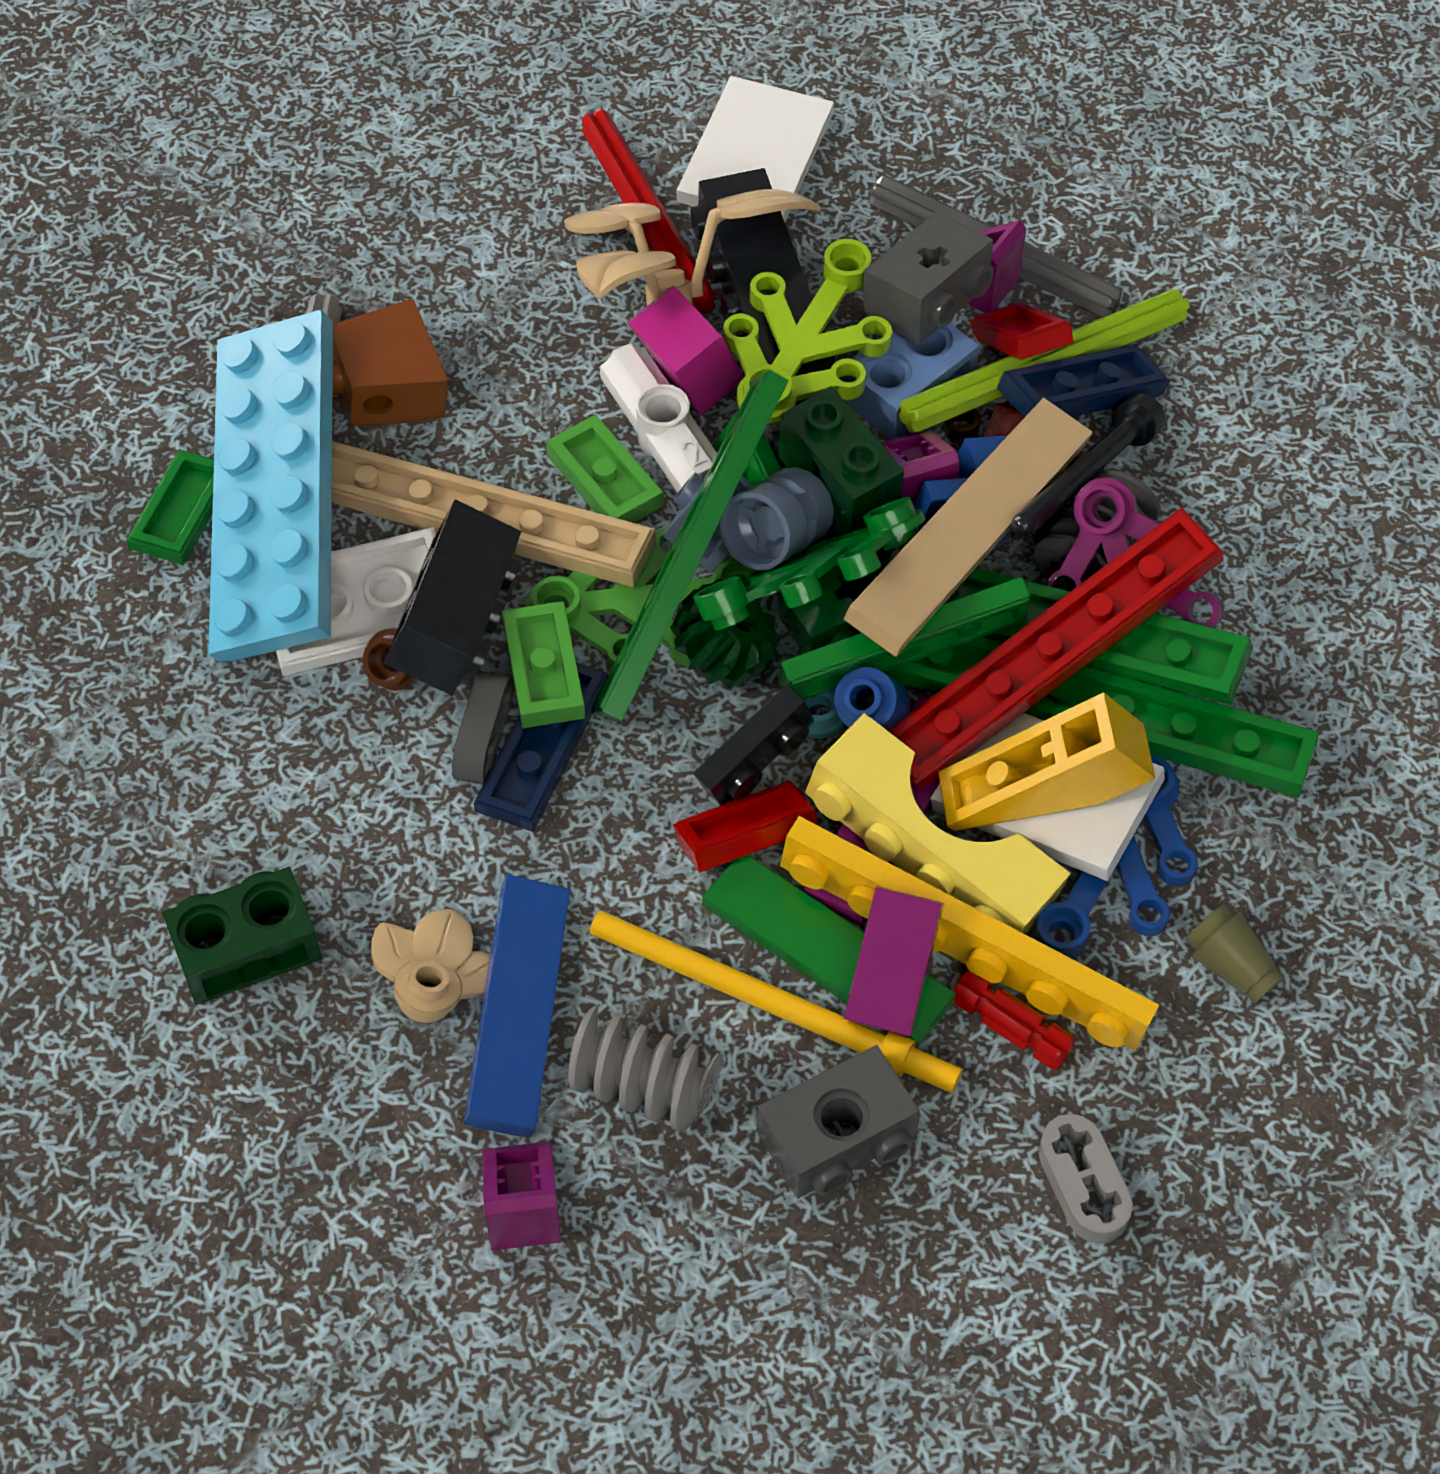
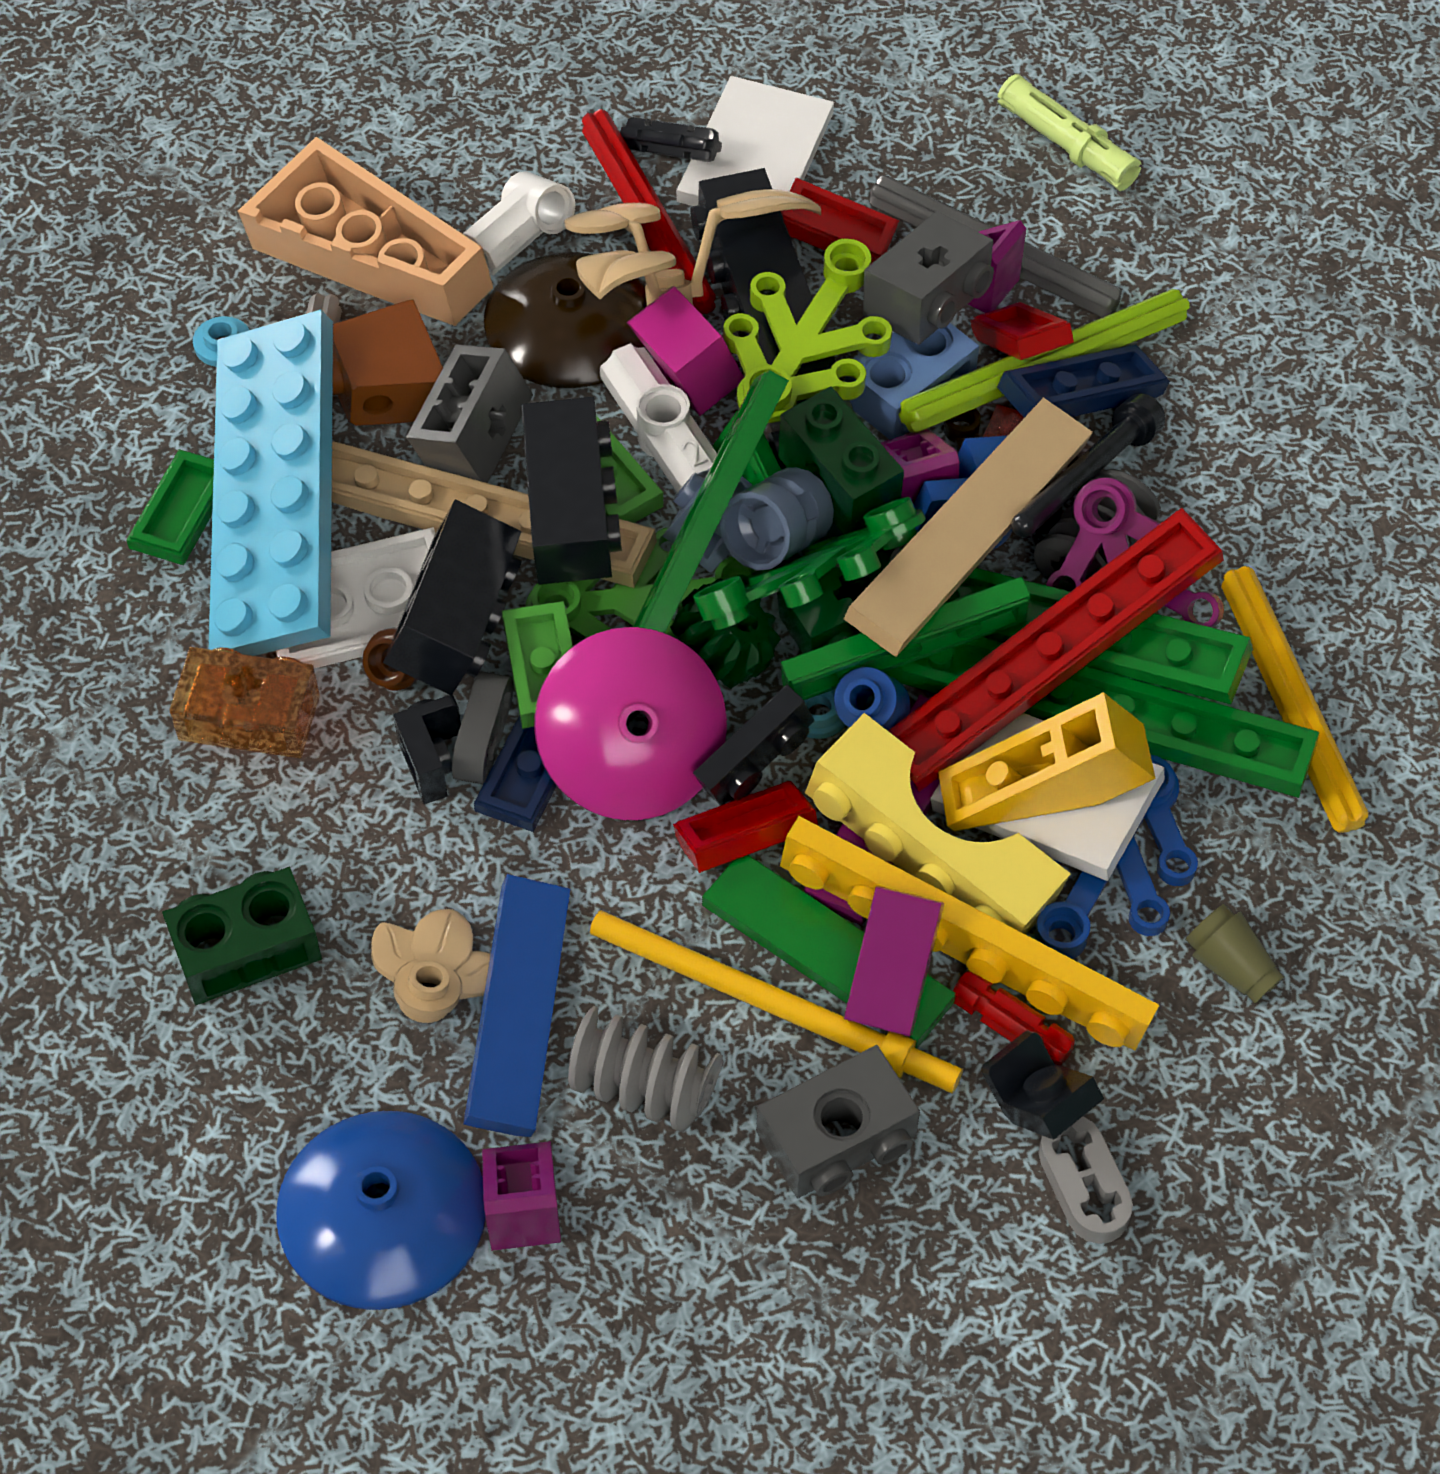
(205, 335): none -> medium azure plate
(245, 701): none -> clear orange brick
(365, 235): none -> light nougat wedge
(389, 1246): none -> blue dish
(421, 739): none -> black bracket
(470, 412): none -> dark grey brick
(525, 211): none -> white piece
(556, 324): none -> dark brown dish
(569, 490): none -> black brick
(585, 716): none -> dark pink dish
(671, 139): none -> black axle
(838, 220): none -> red tile
(1036, 1090): none -> black bracket
(1085, 143): none -> yellowish green pin
(1294, 698): none -> yellow axle

